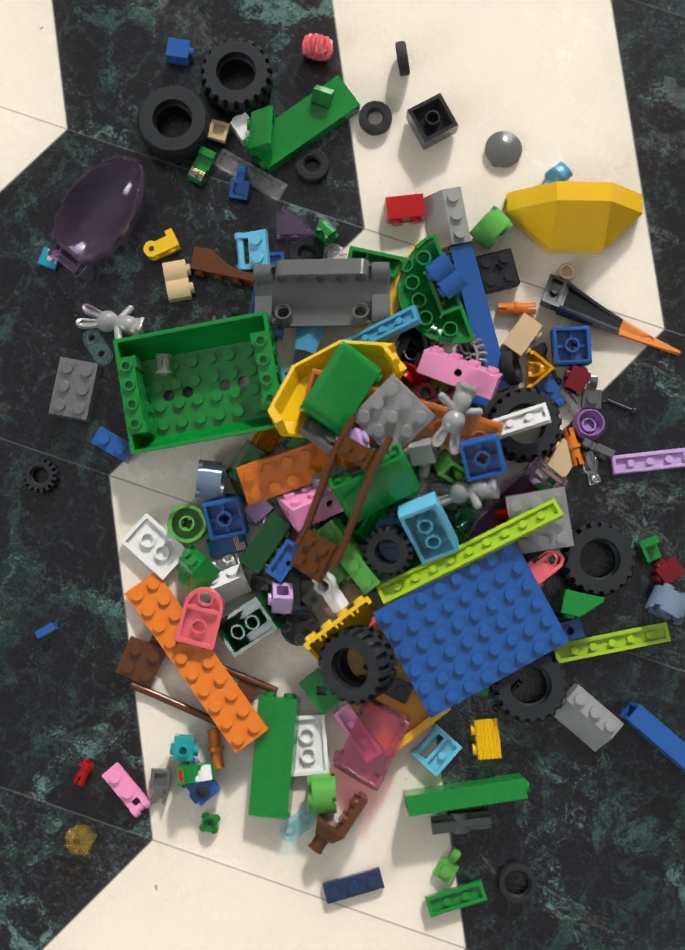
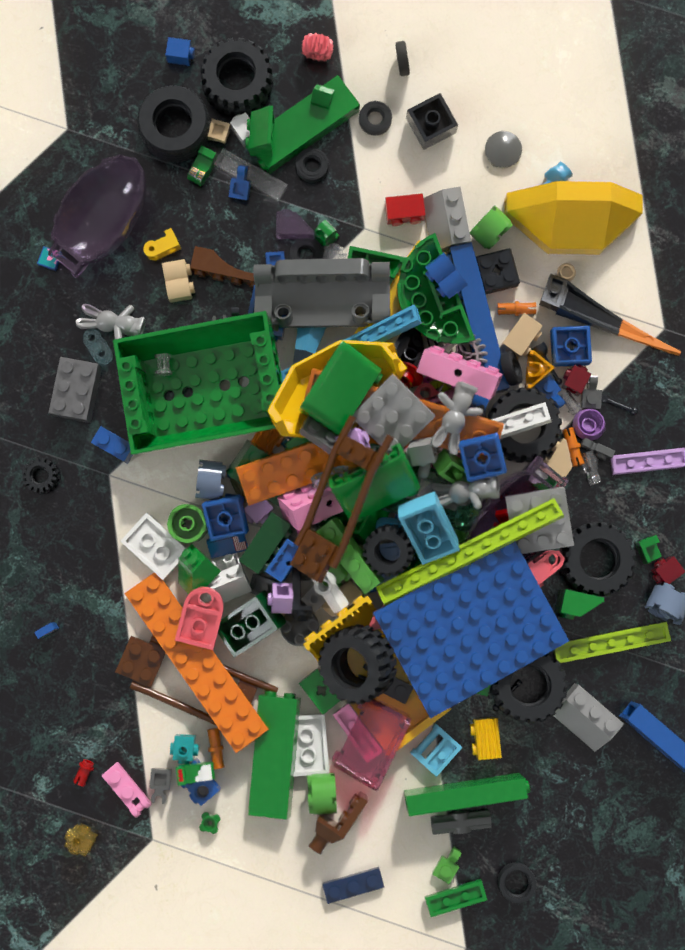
(258, 249): medium azure plate -> none
(298, 825): clear light blue plate -> none
(573, 628): blue brick -> none

